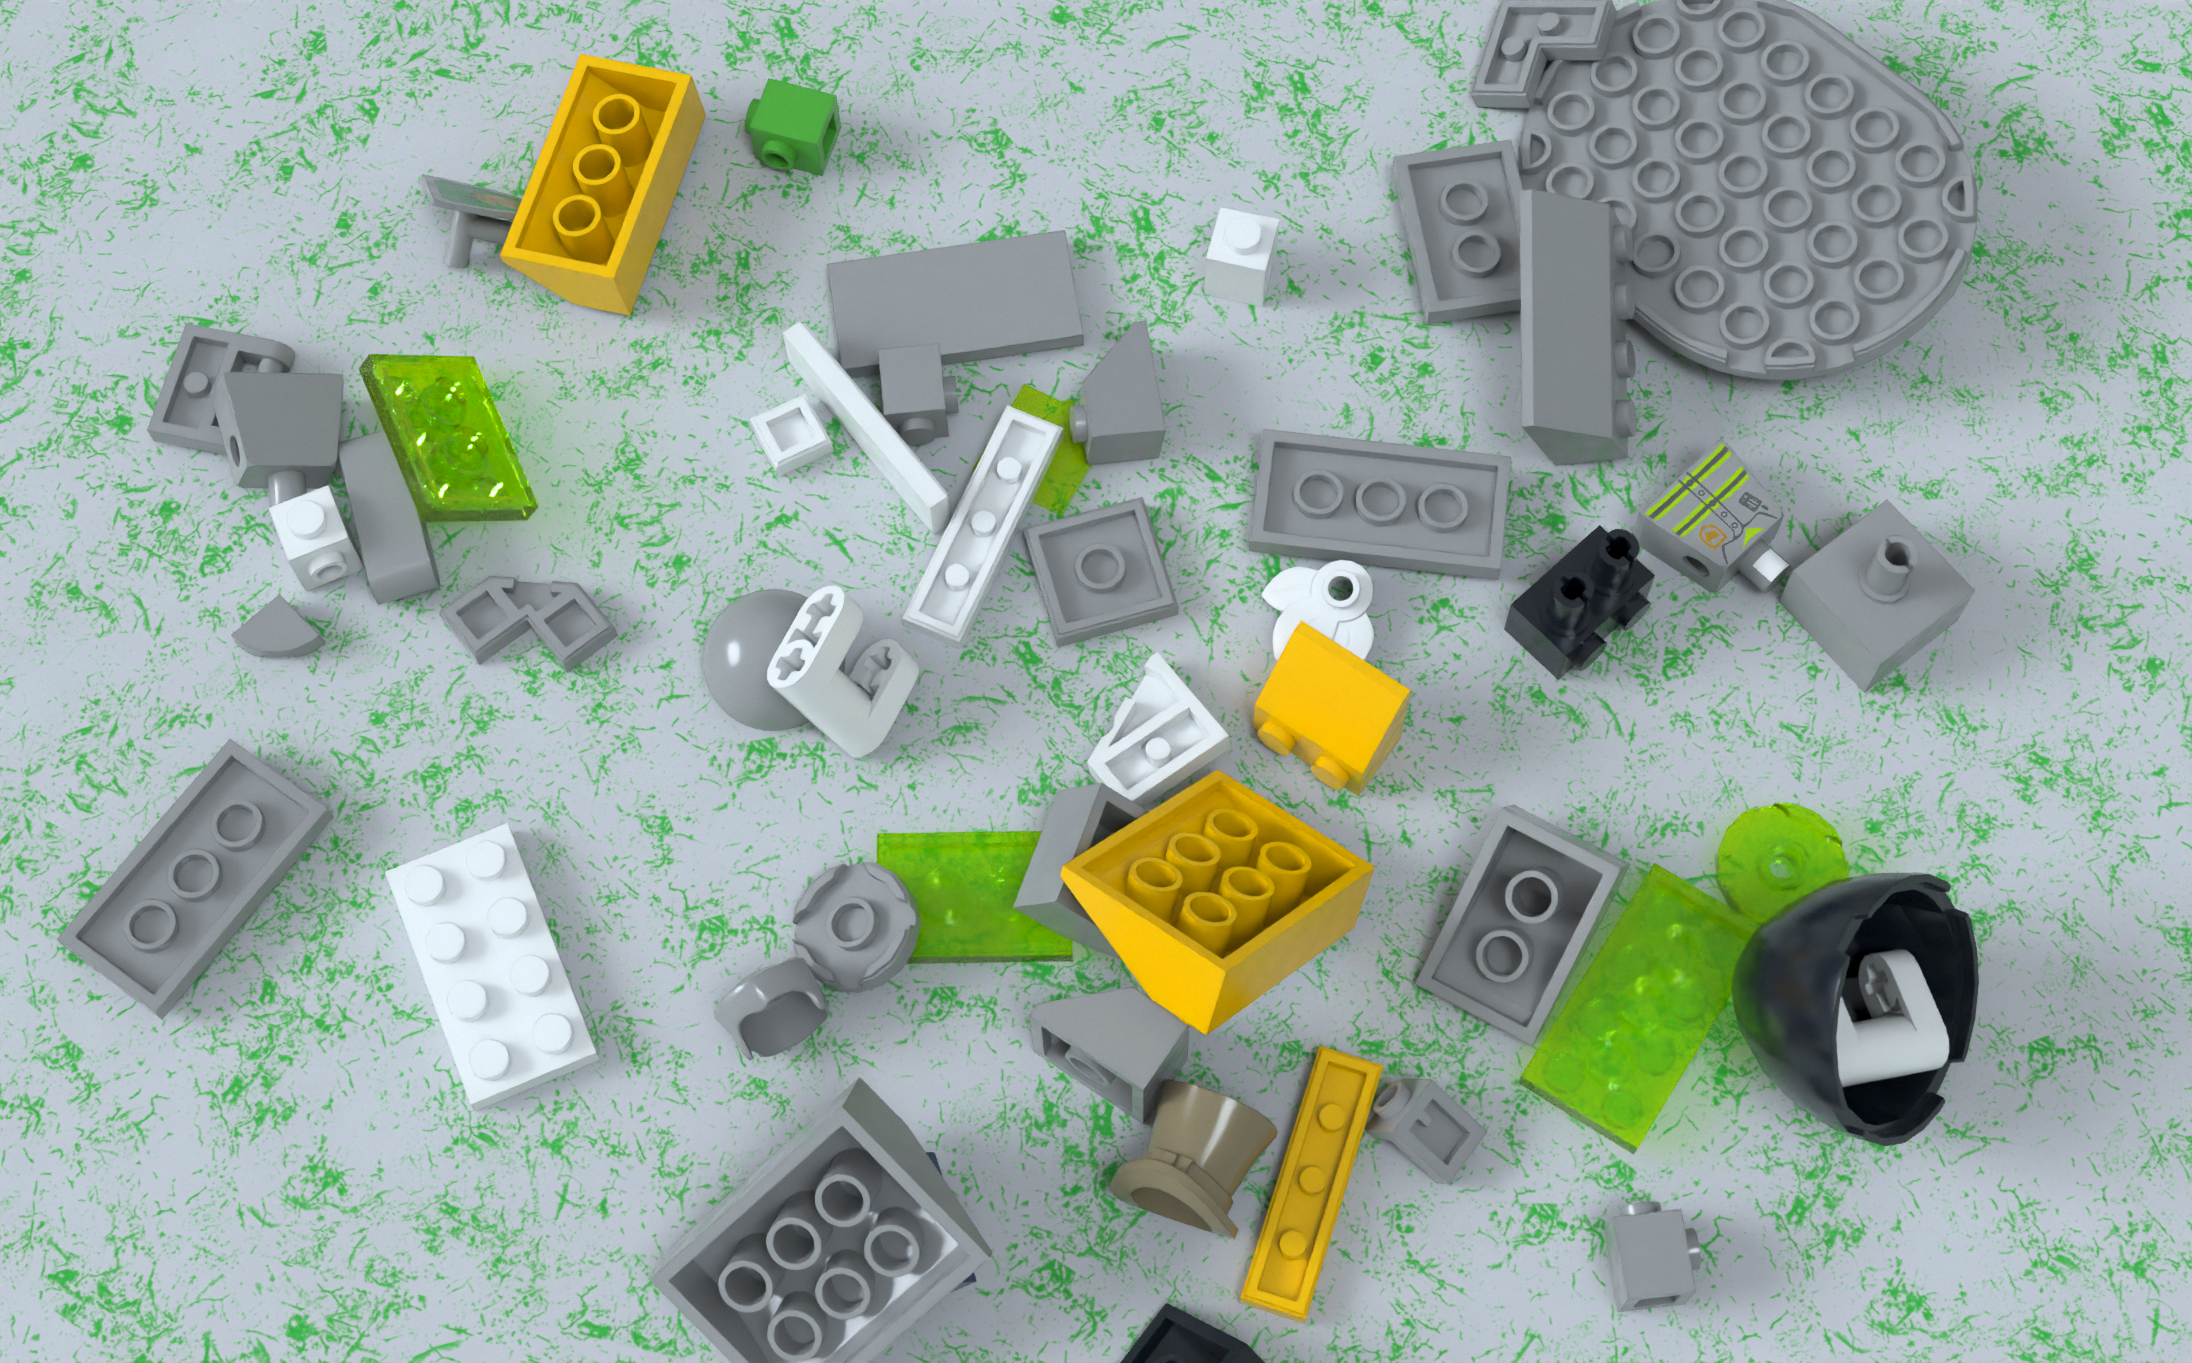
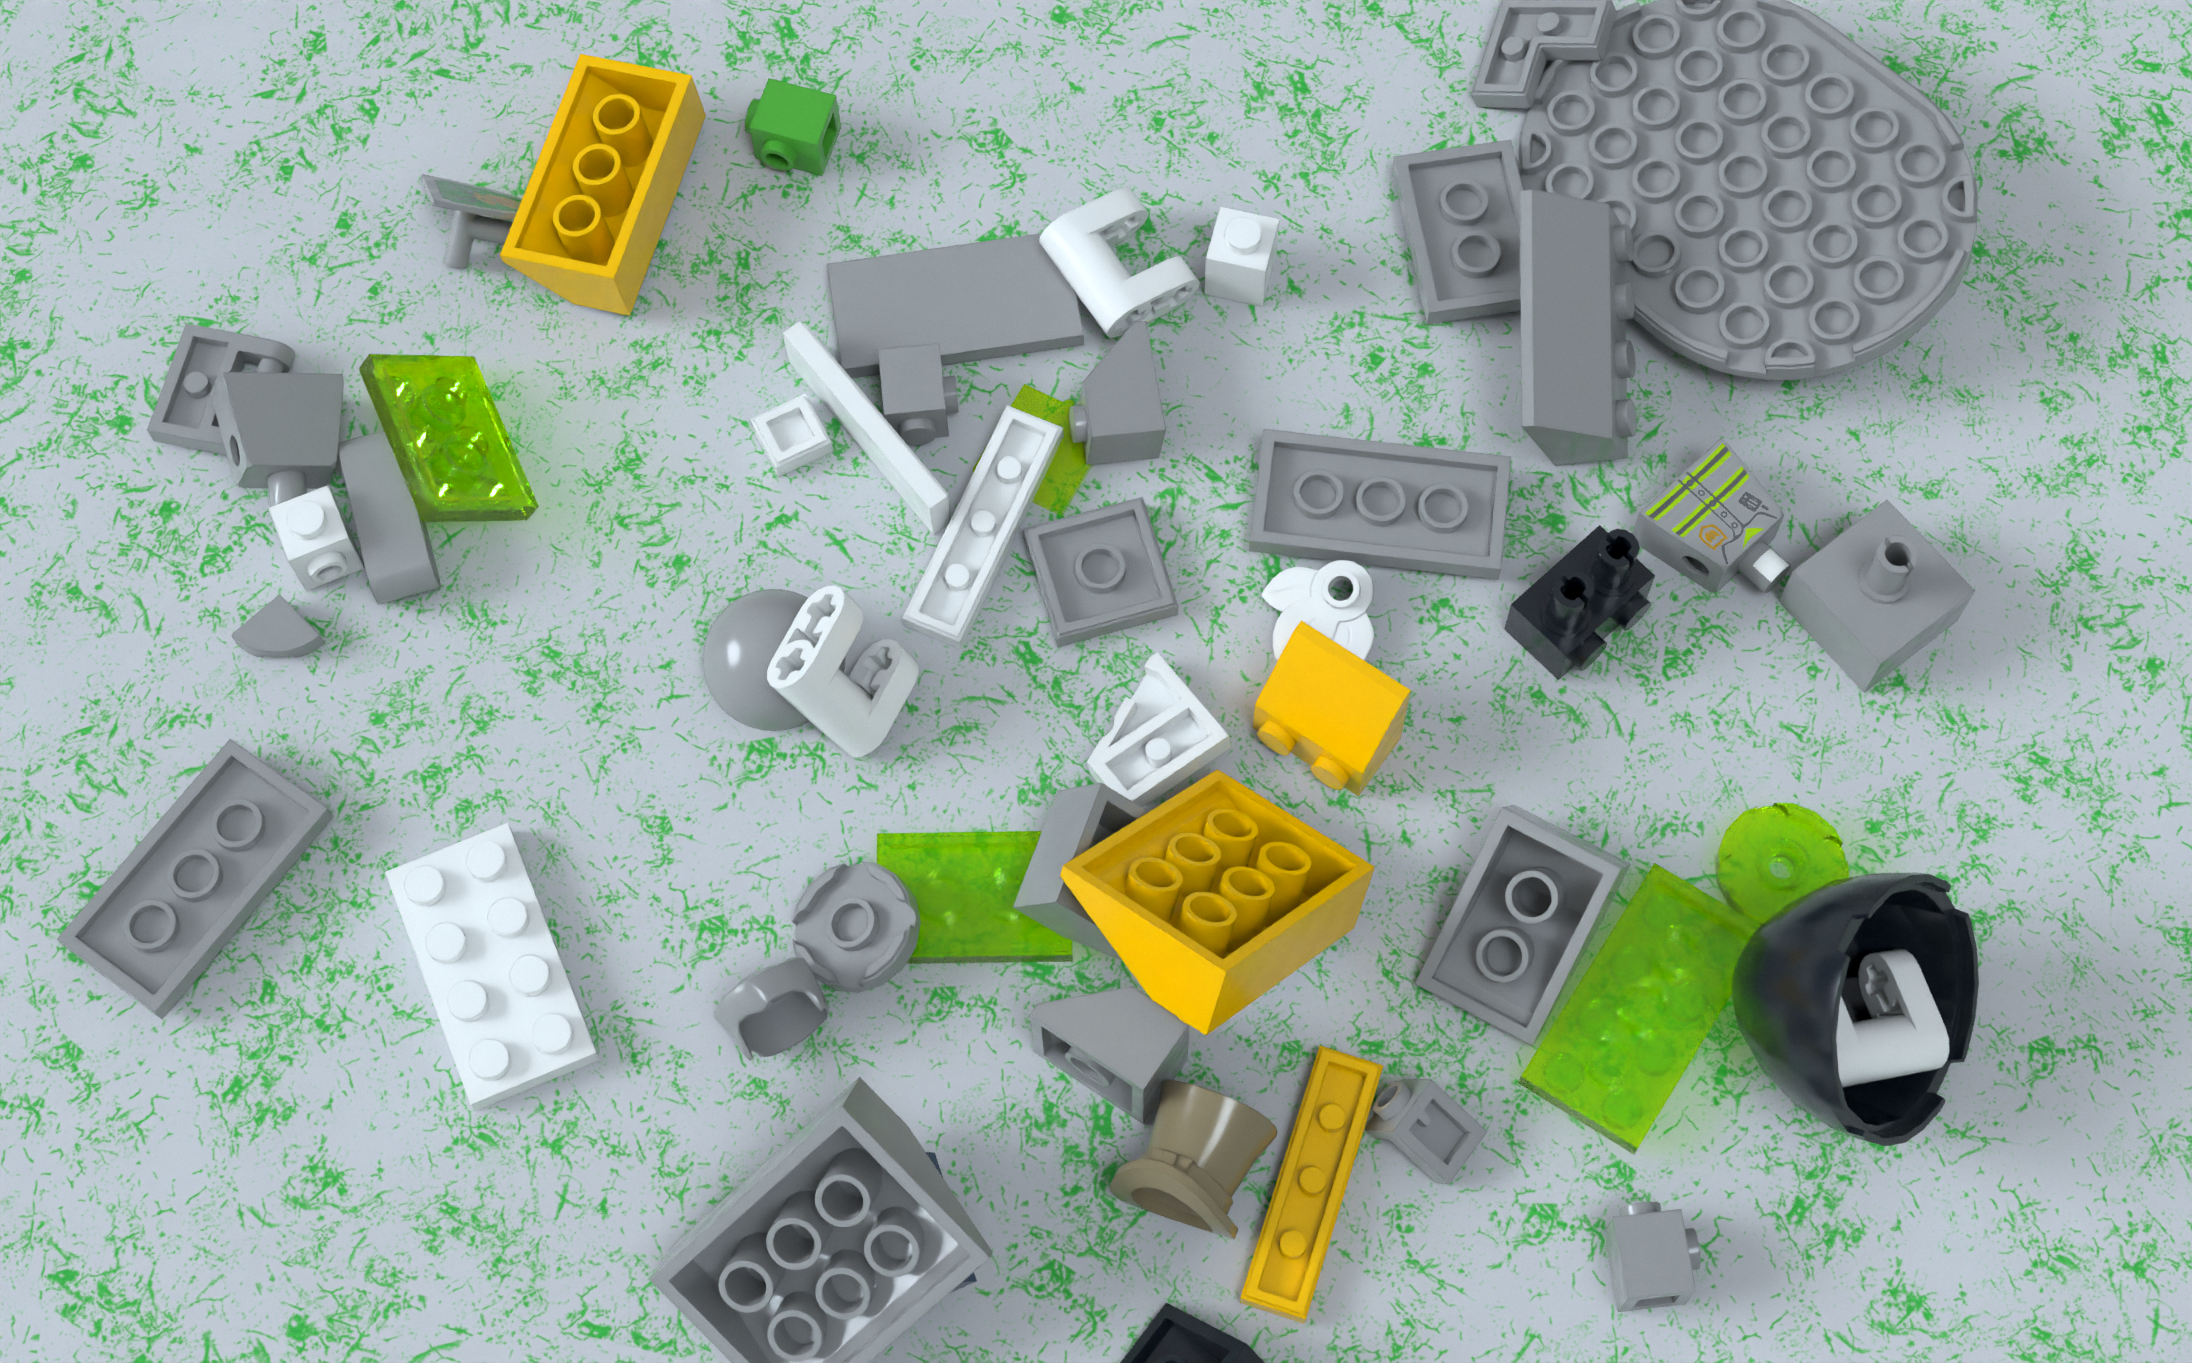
(504, 609): light grey tile -> none
(1082, 252): none -> white connector

